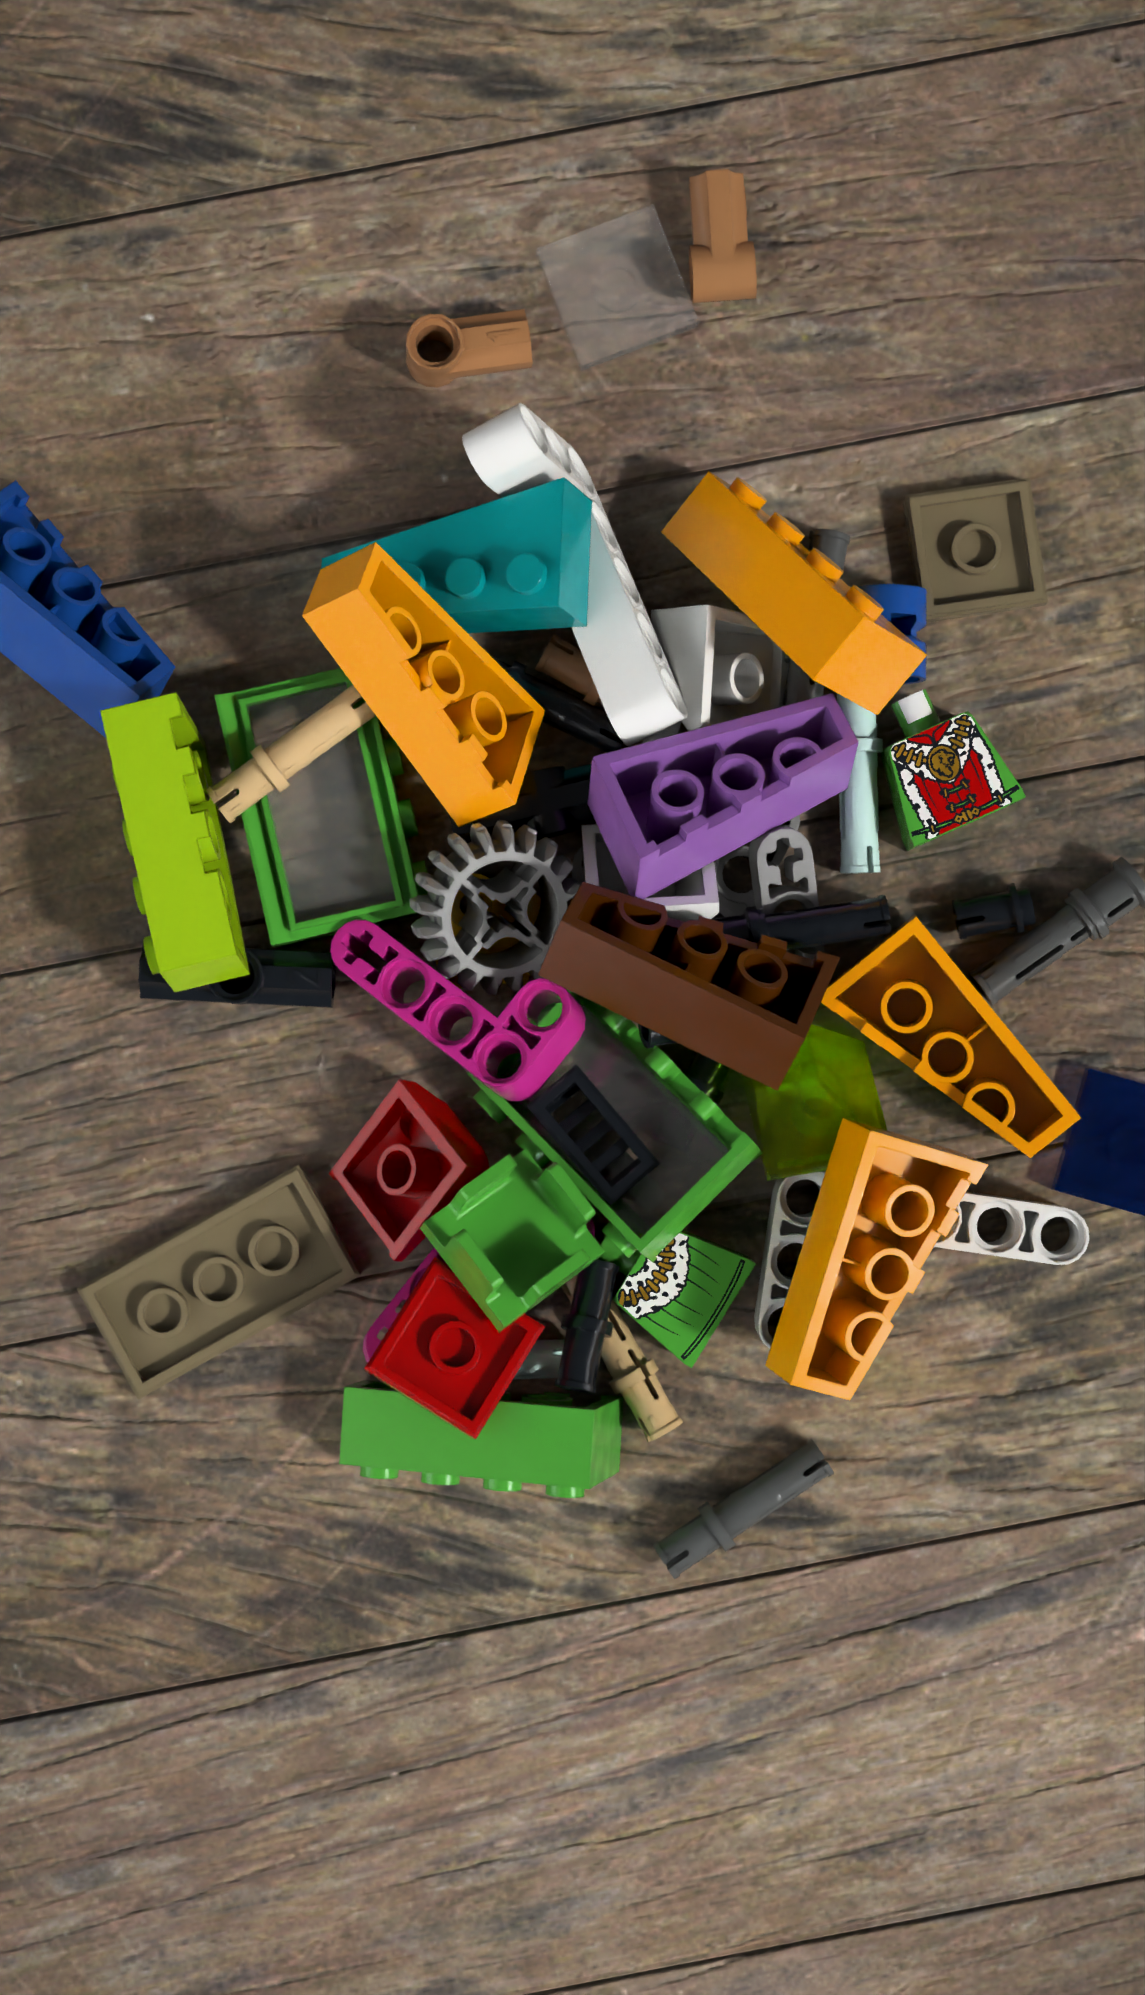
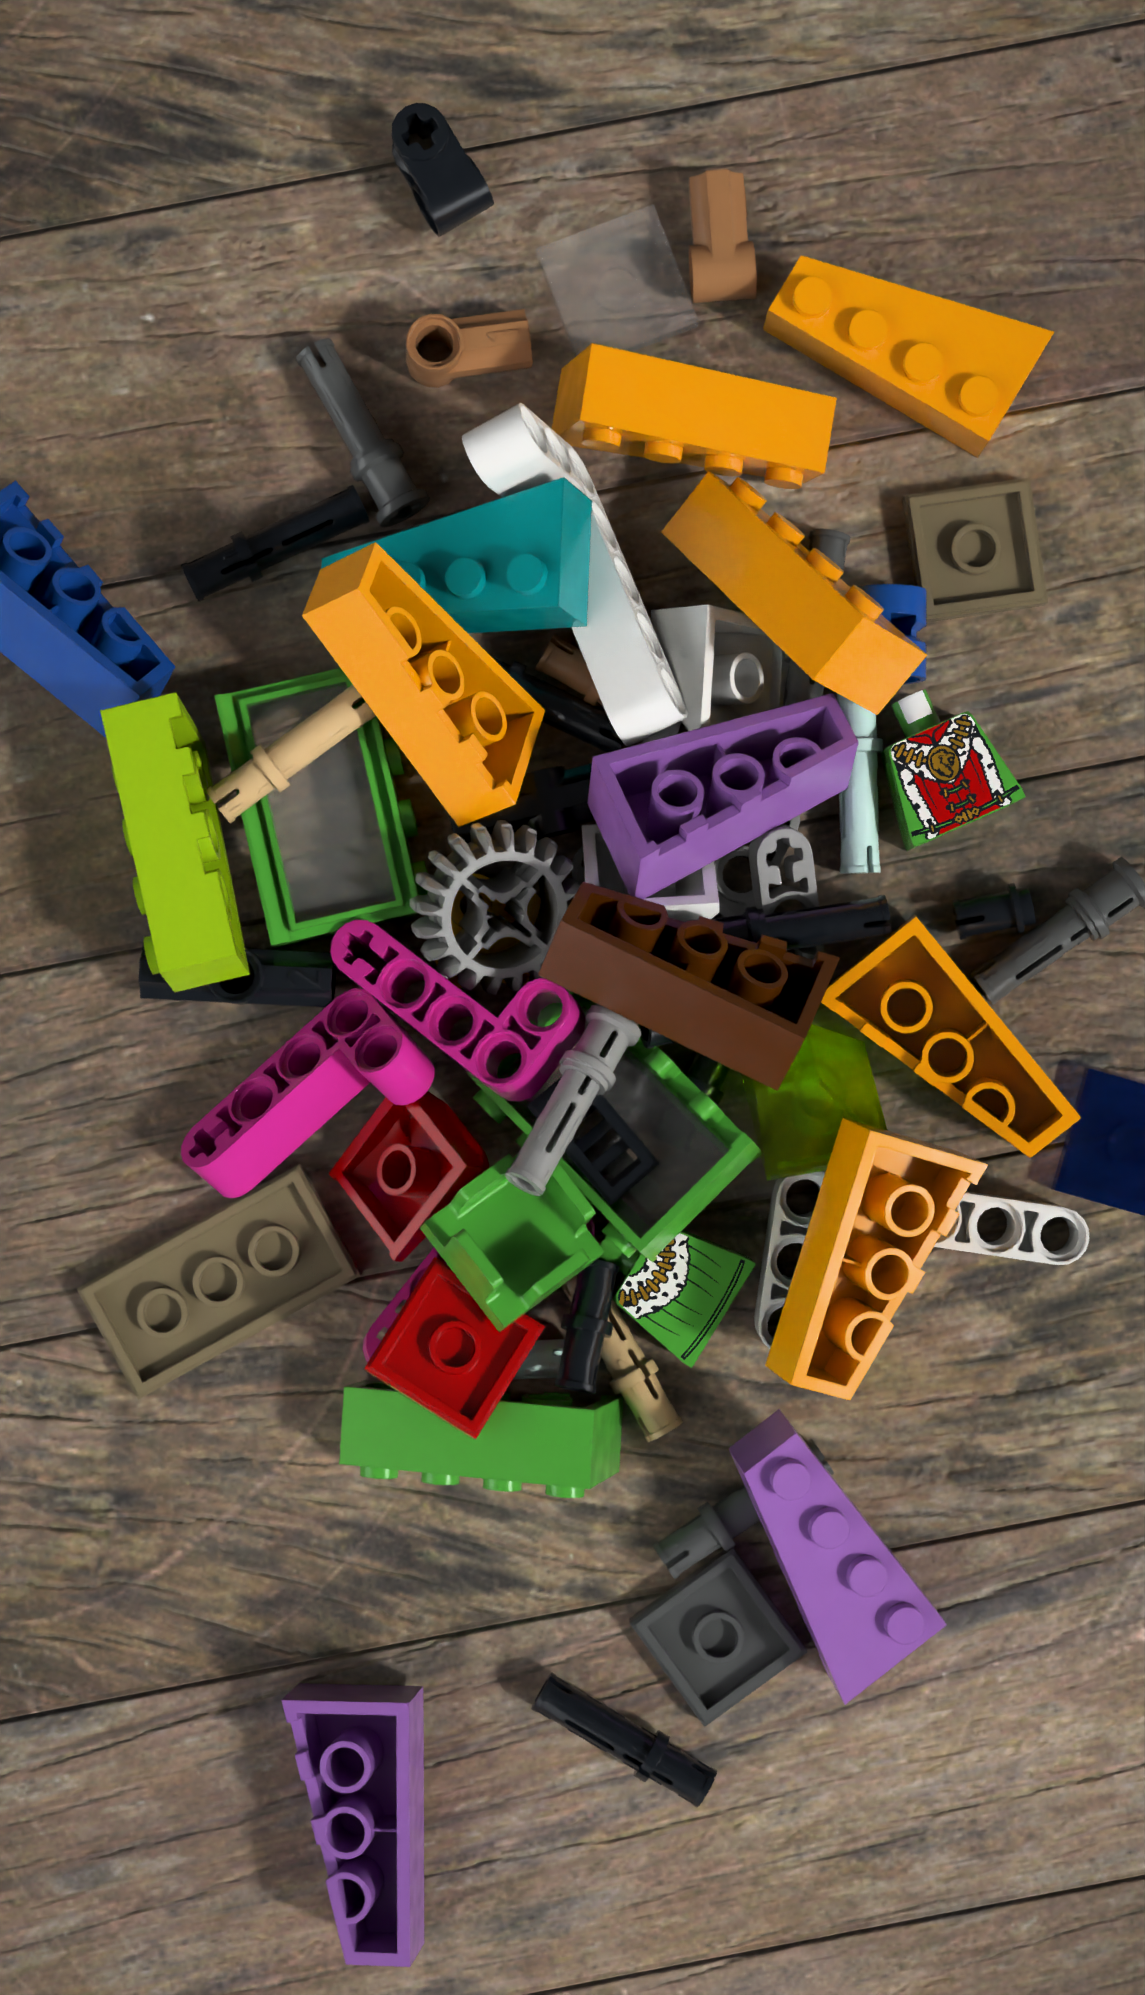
(274, 543): none -> black pin
(303, 1088): none -> dark pink beam
(366, 1796): none -> medium lavender wedge
(374, 458): none -> dark grey pin
(442, 177): none -> black piece
(585, 1074): none -> light grey pin
(635, 1746): none -> black pin
(692, 416): none -> light orange wedge
(717, 1635): none -> dark grey tile
(841, 1572): none -> medium lavender wedge
(909, 348): none -> light orange wedge

